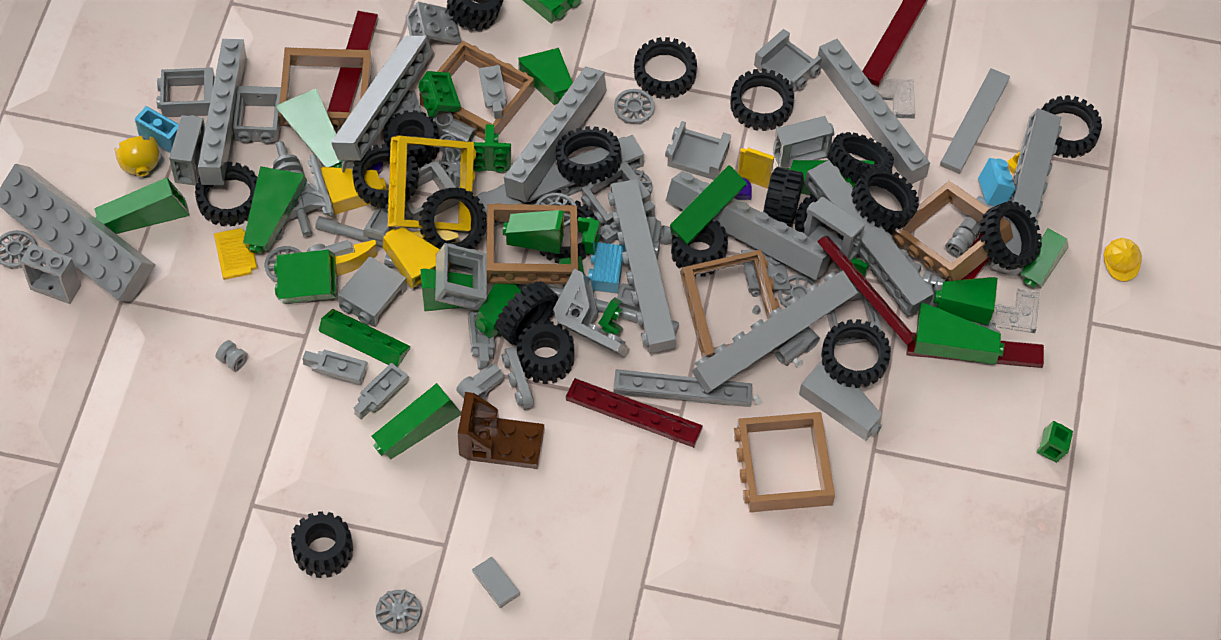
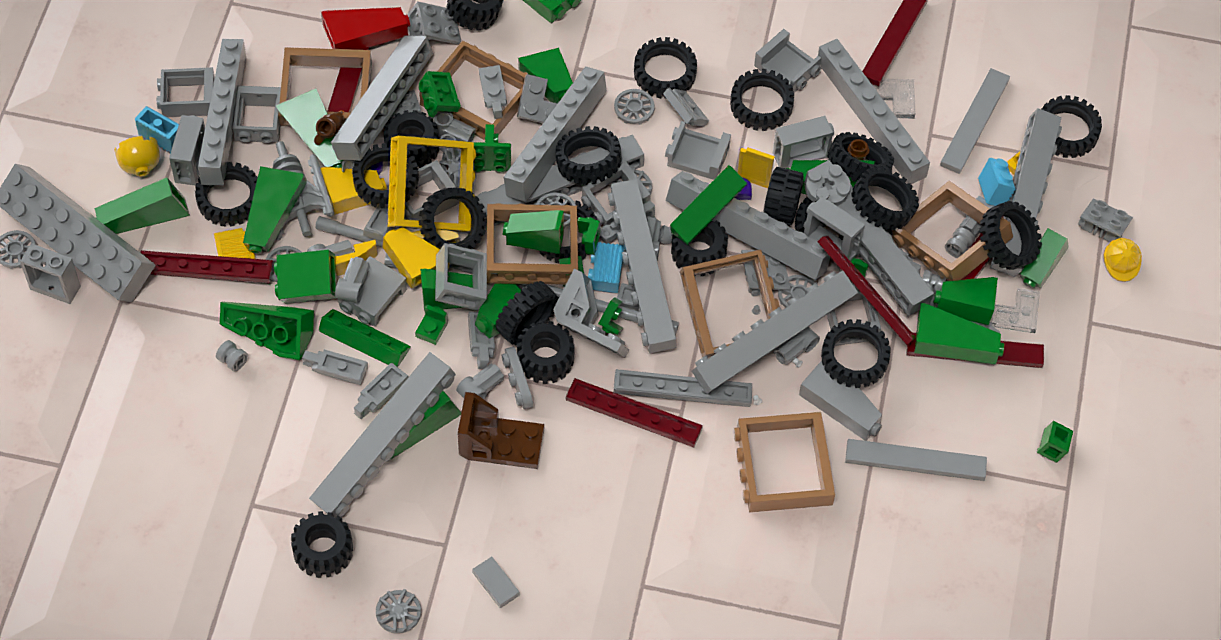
(210, 266): none -> dark red tile
(275, 327): none -> green wedge
(328, 126): none -> reddish brown animal
(351, 285): none -> light grey piece
(364, 27): none -> red slope
(383, 436): none -> light grey brick
(432, 324): none -> green bracket
(532, 102): none -> light grey plate
(686, 107): none -> light grey plate
(828, 174): none -> light grey plate
(858, 149): none -> reddish brown cone
(916, 459): none -> light grey tile
(1105, 217): none -> light grey hinge

